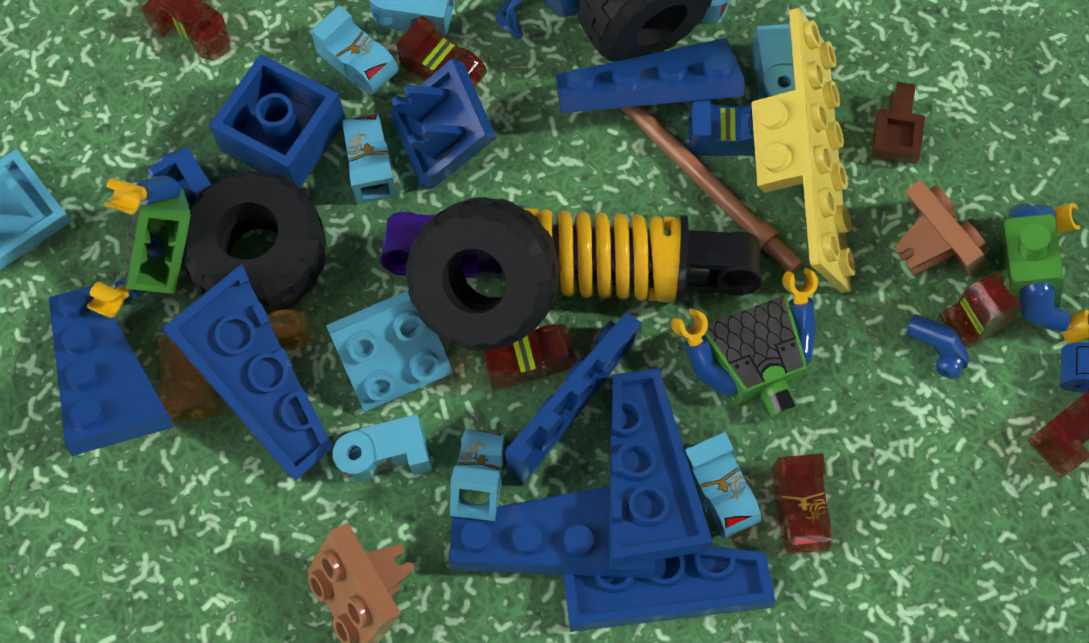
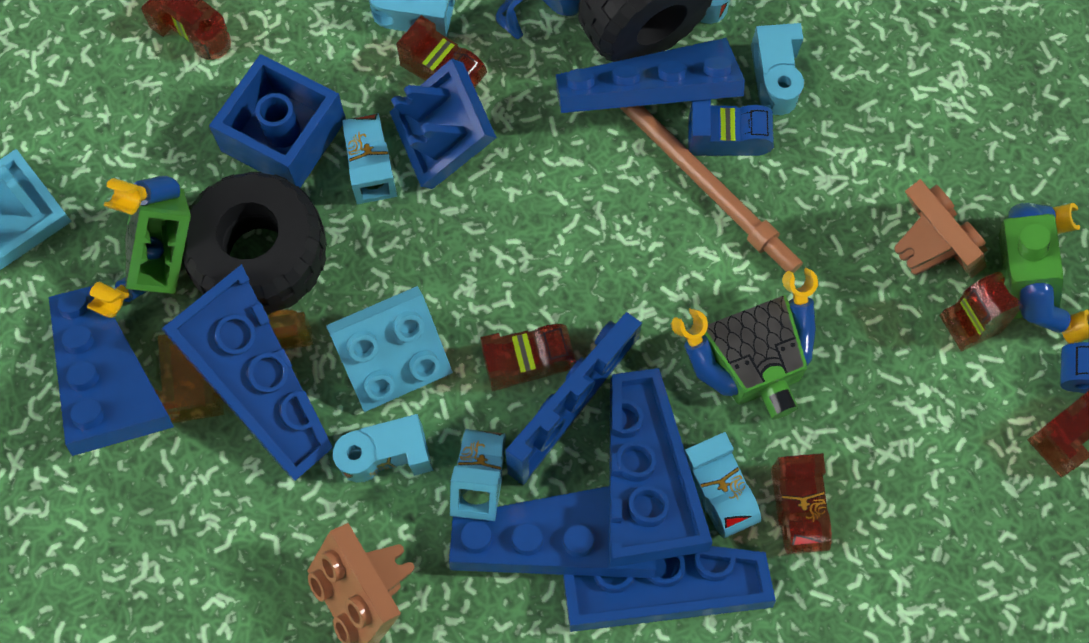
(185, 170): blue bracket -> none
(353, 51): medium azure leg -> none
(452, 305): black tyre -> none
(614, 255): piece -> none
(800, 145): light yellow bracket -> none
(897, 130): copper plate -> none
(946, 343): blue arm -> none

